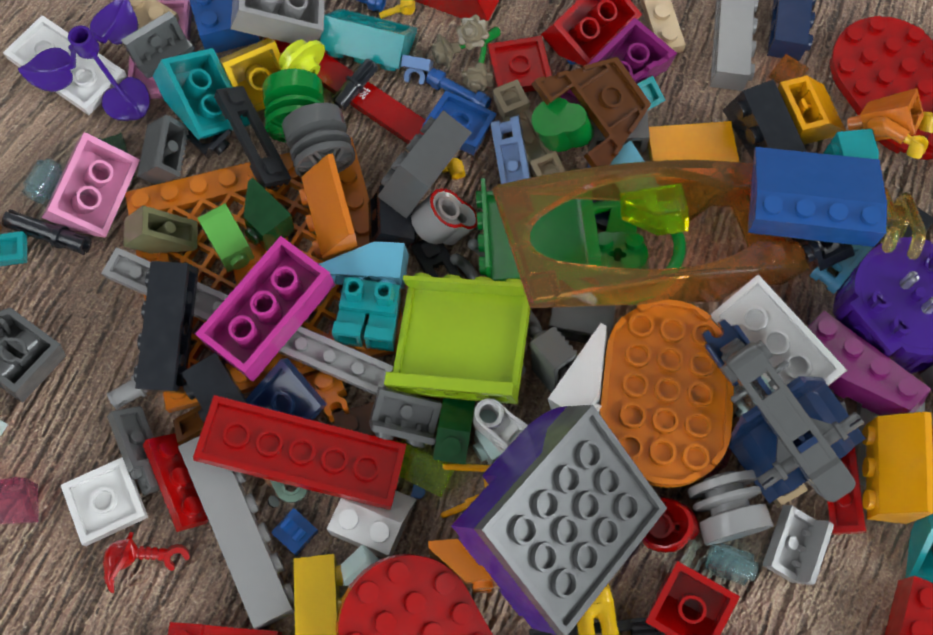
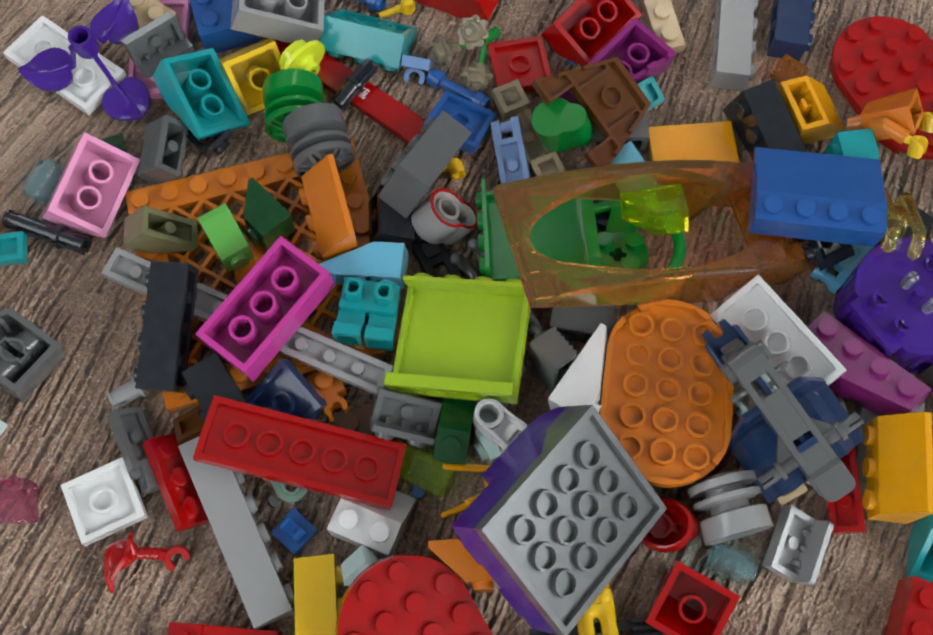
(268, 170): black container -> none

